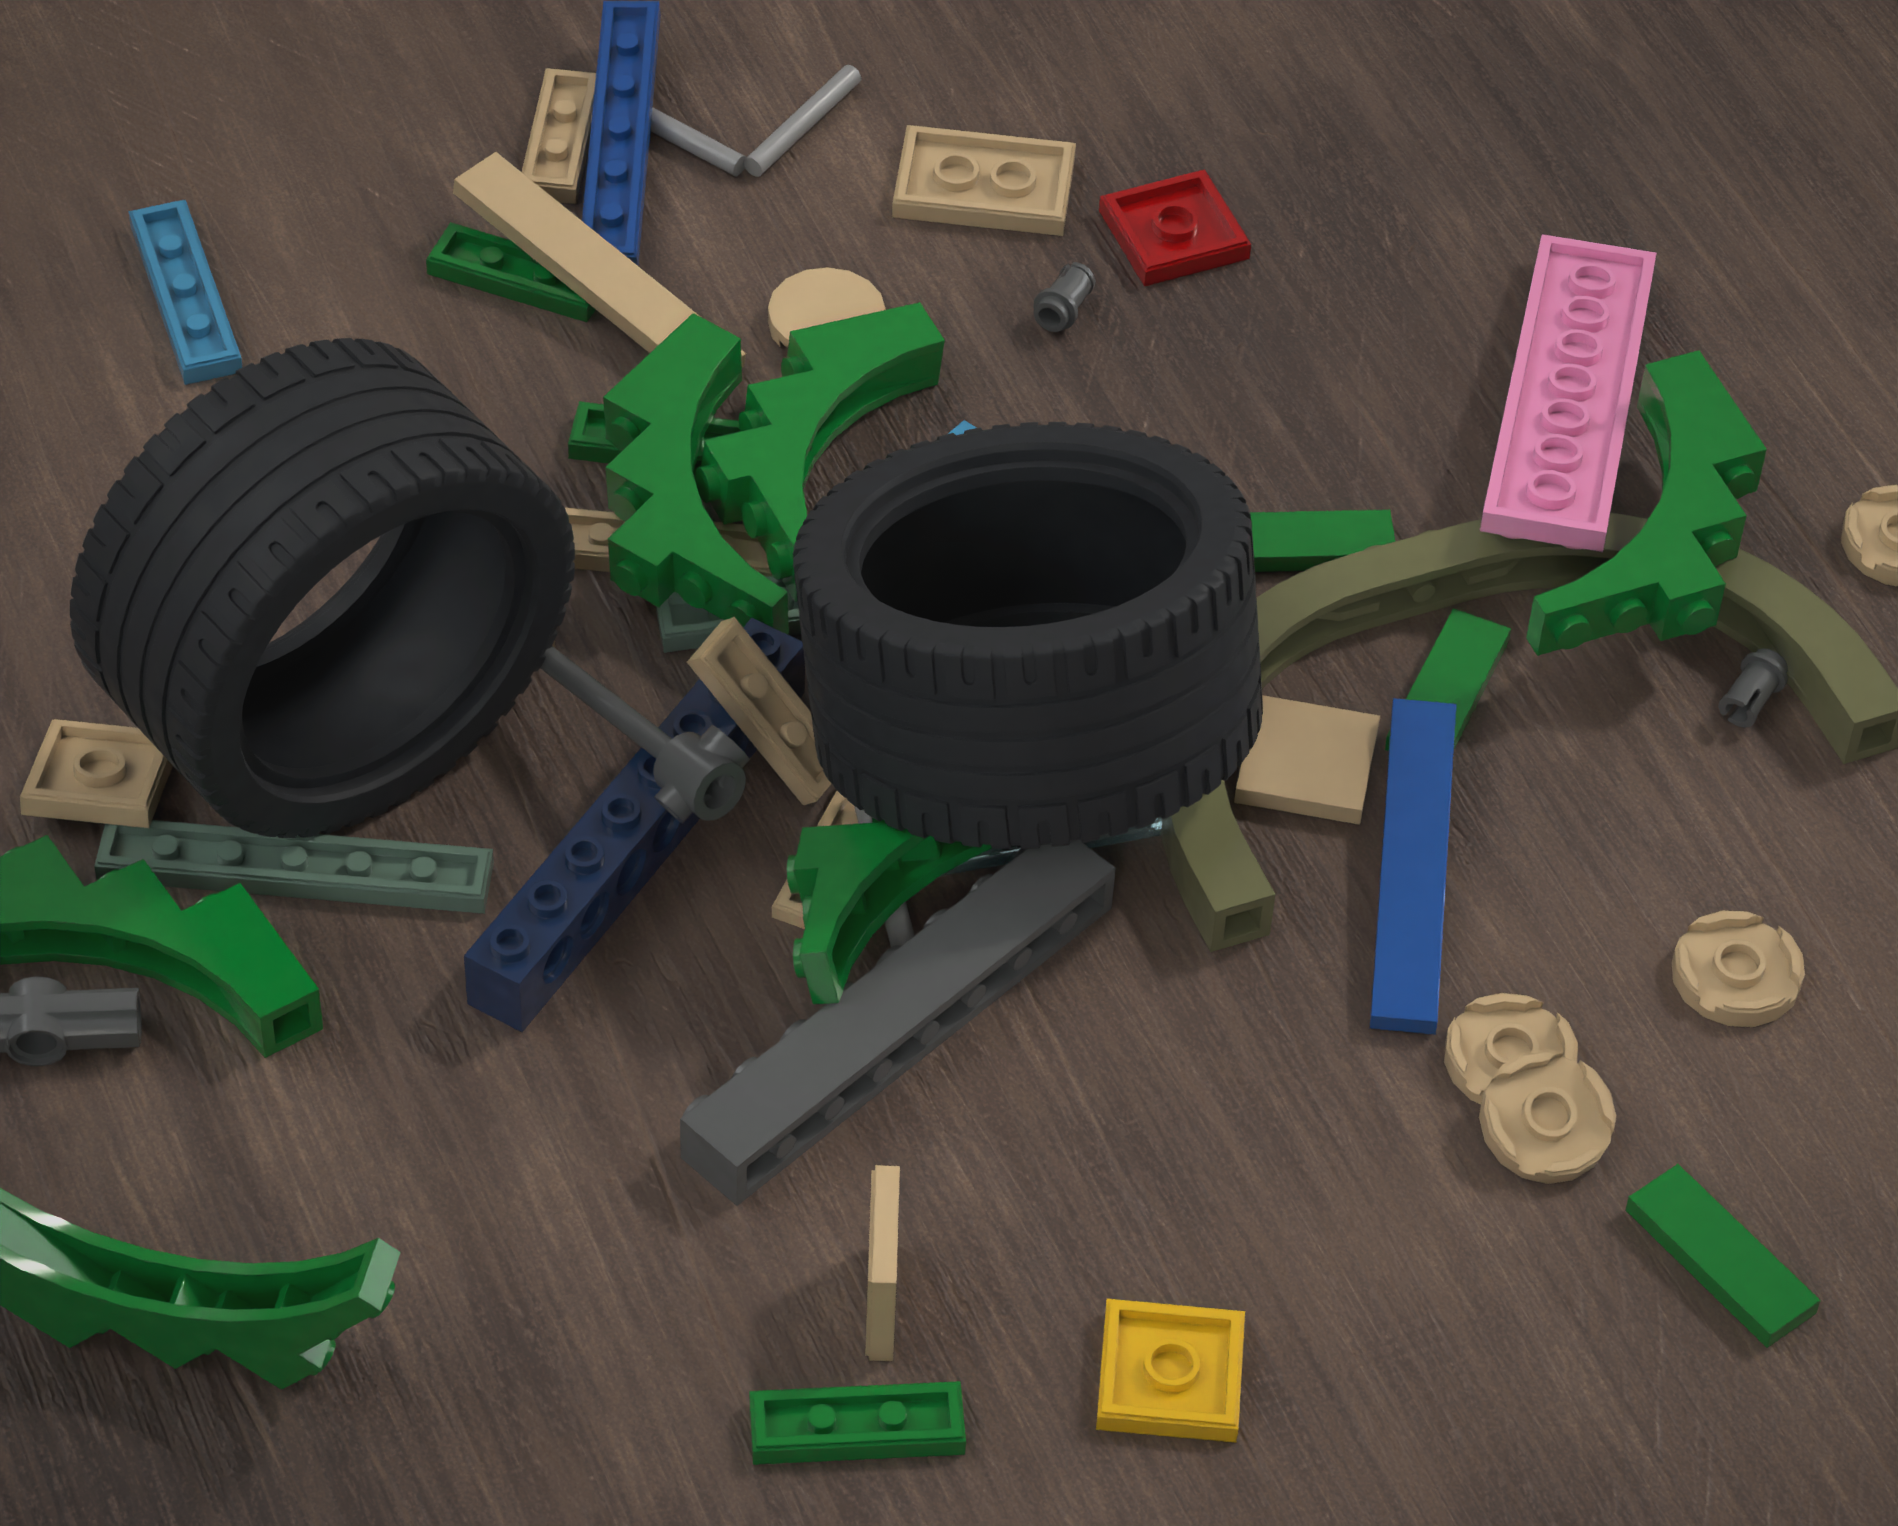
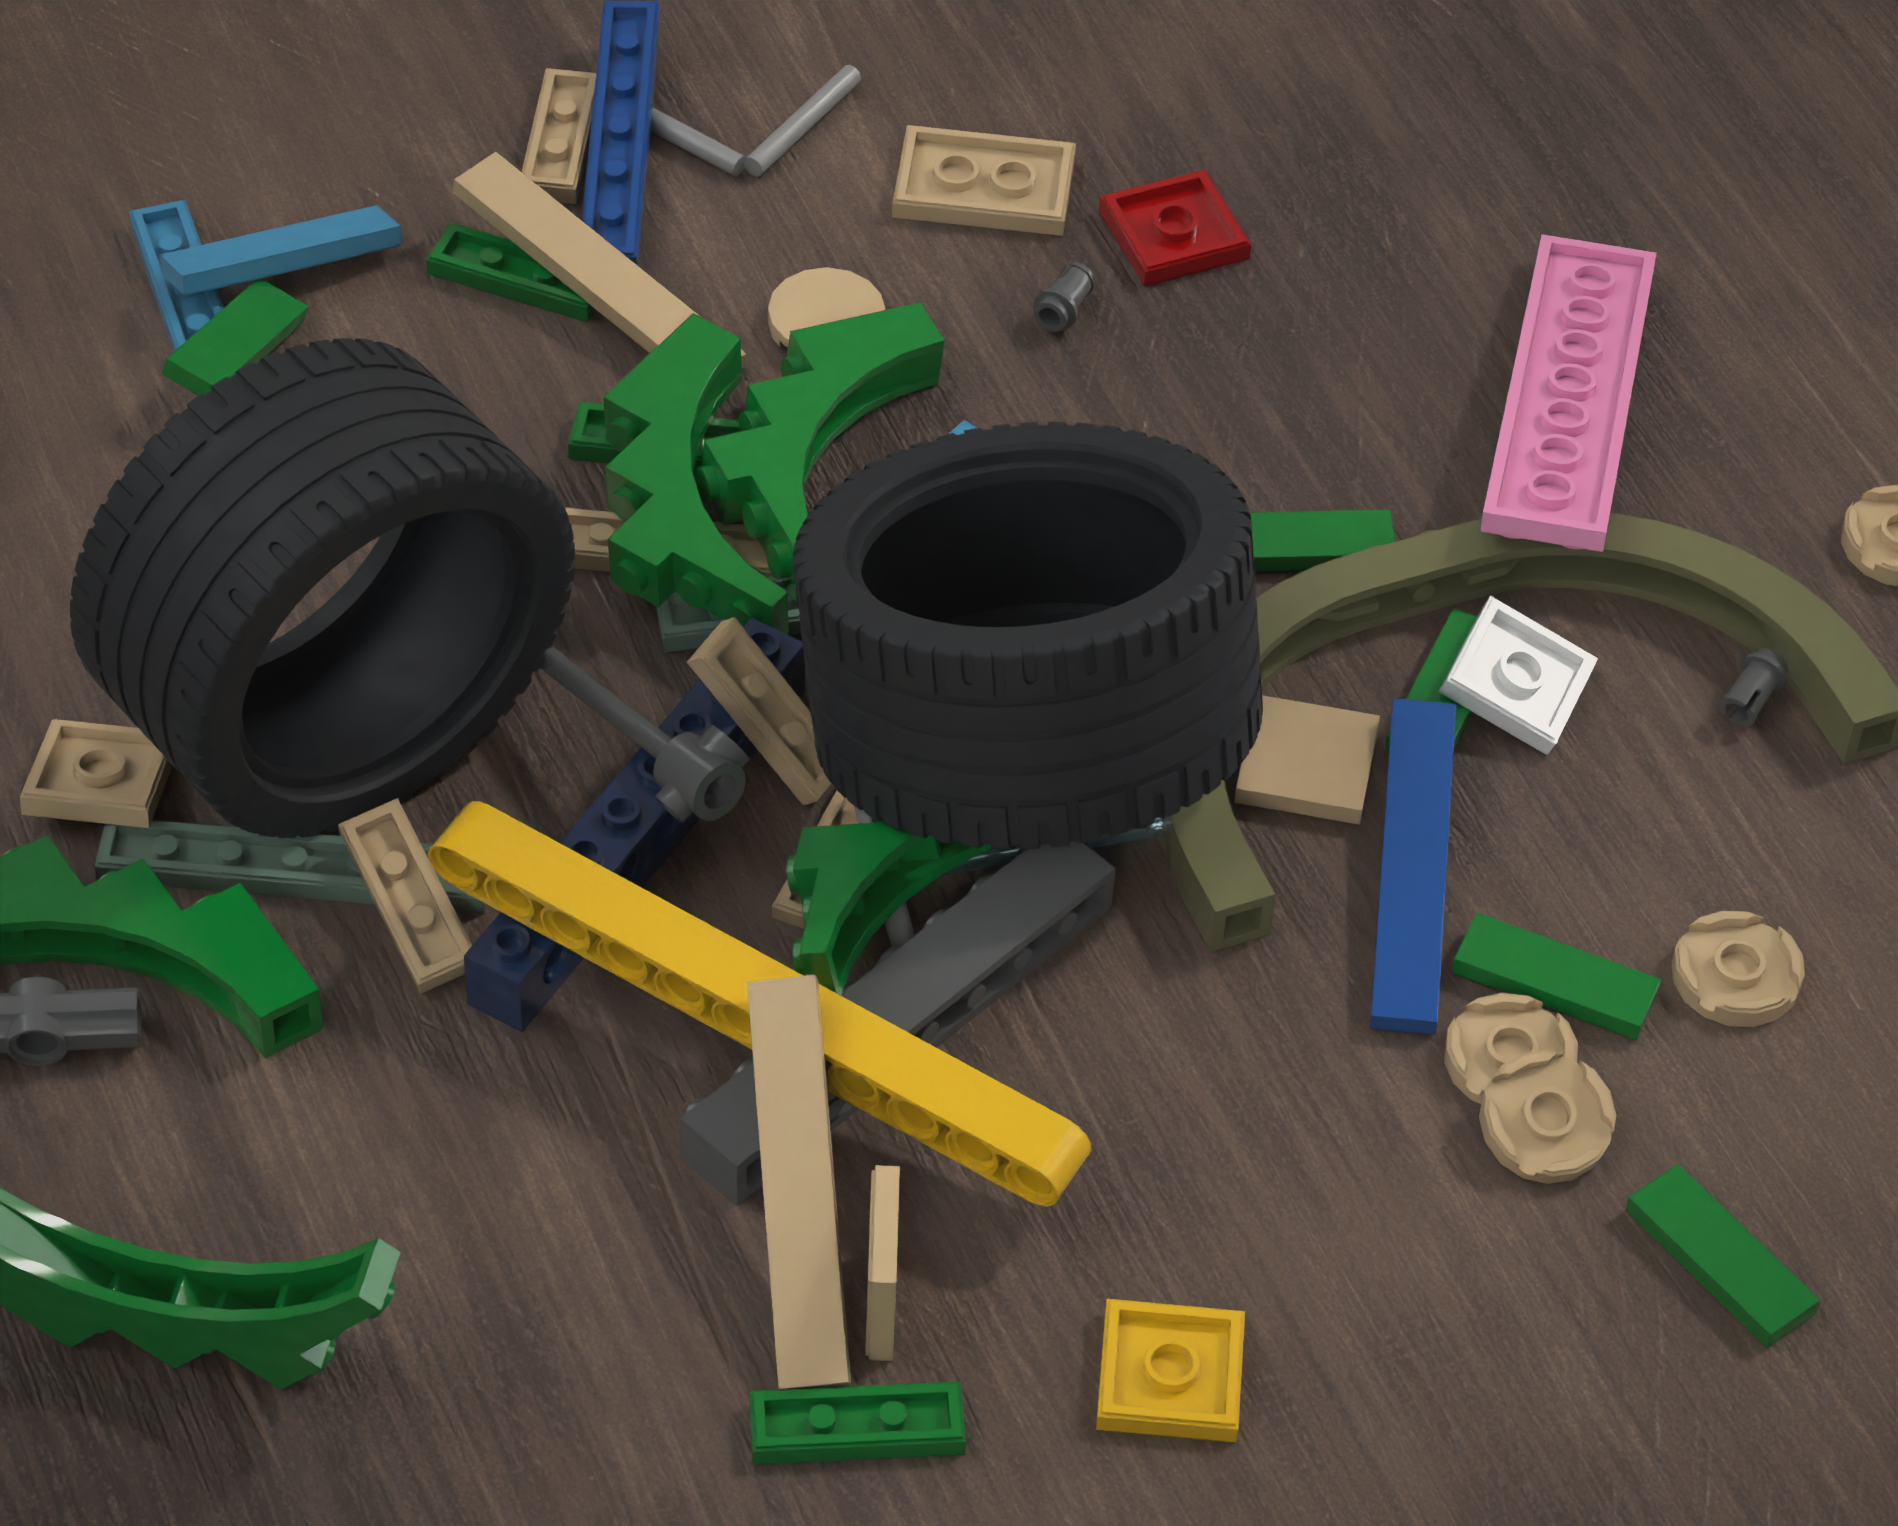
(235, 337): none -> green tile
(280, 250): none -> dark azure tile
(407, 894): none -> tan tile
(707, 978): none -> yellow beam
(798, 1184): none -> tan tile
(1518, 675): none -> white tile
(1556, 975): none -> green tile
(1669, 567): green arch -> none

